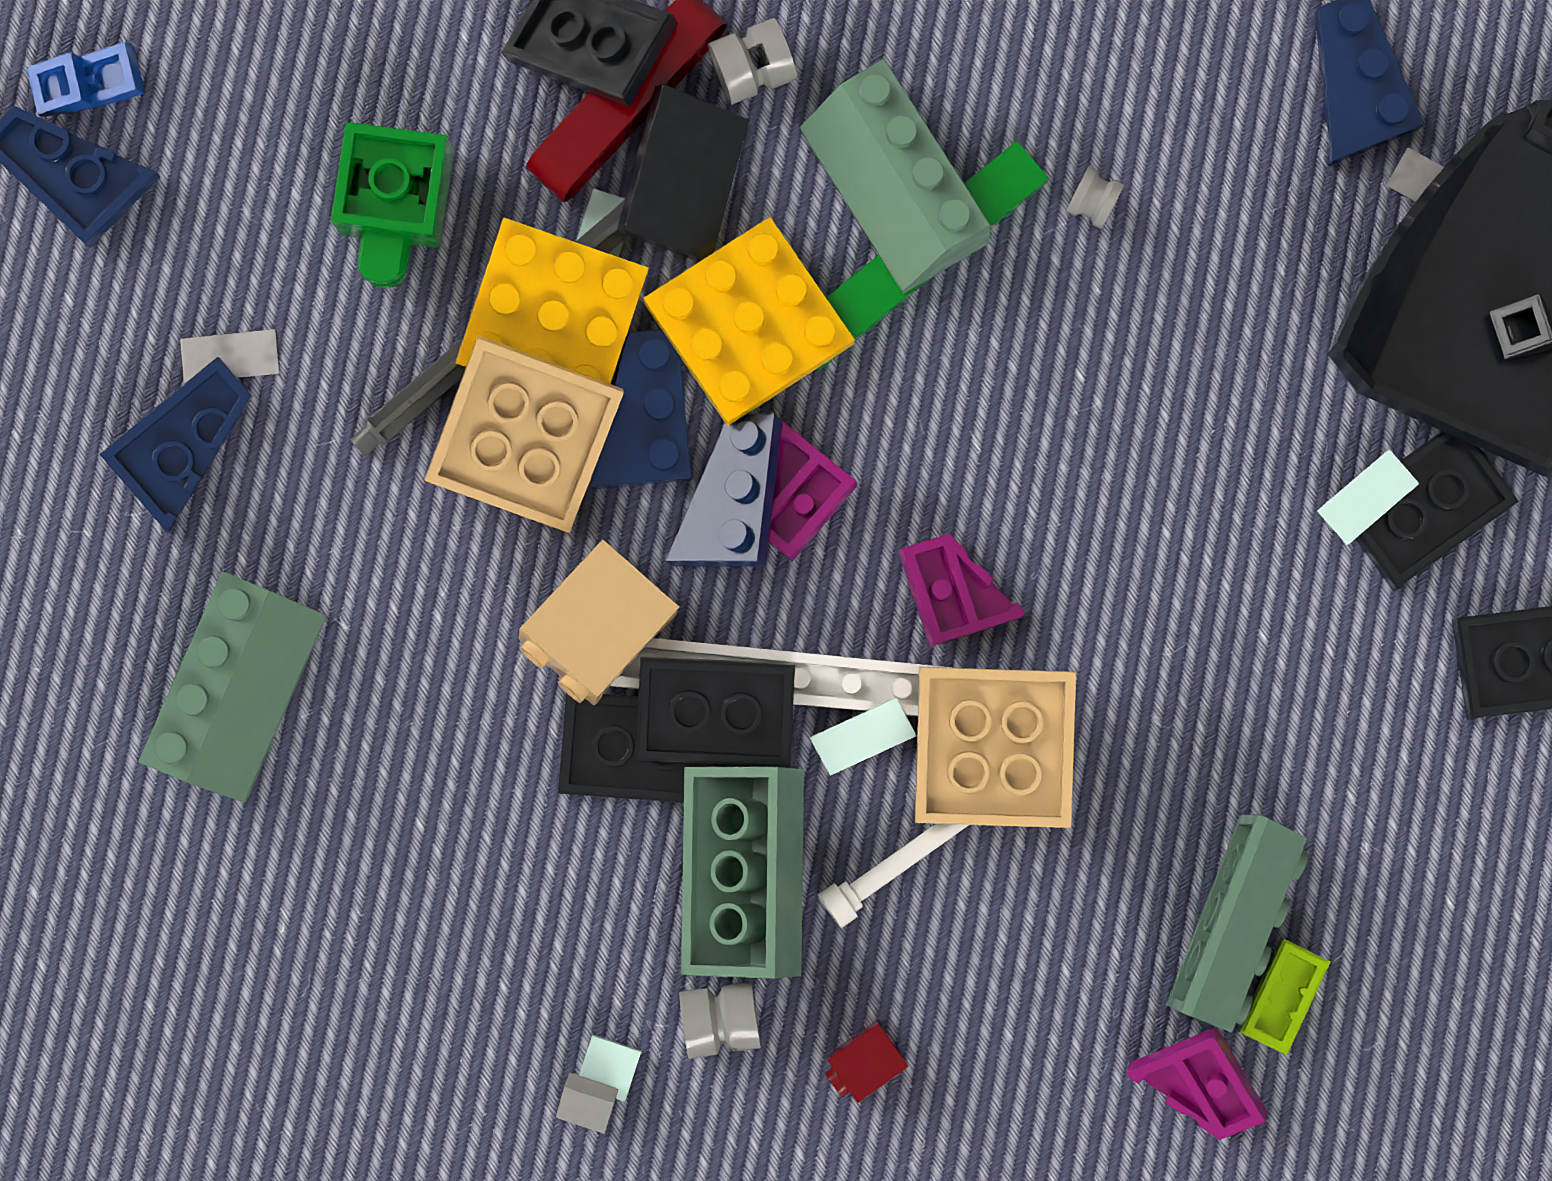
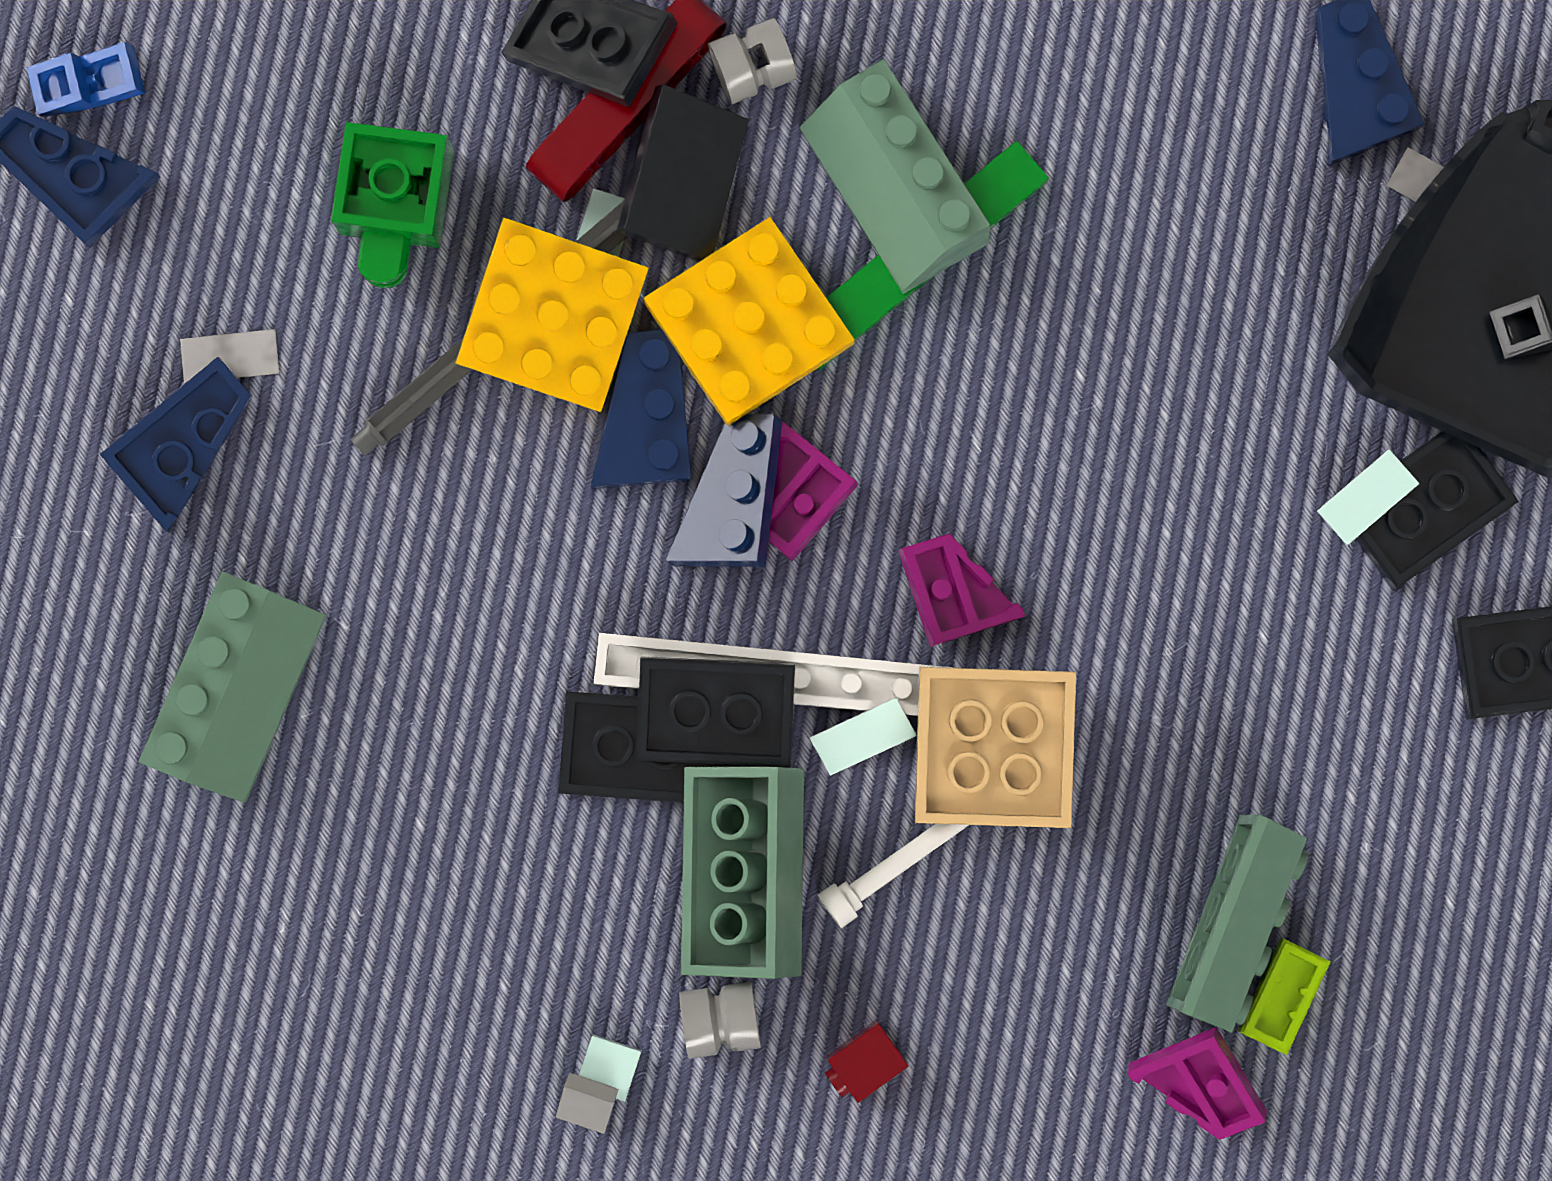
(524, 434): tan plate -> none
(596, 623): tan panel -> none
(1095, 197): light grey wheel -> none

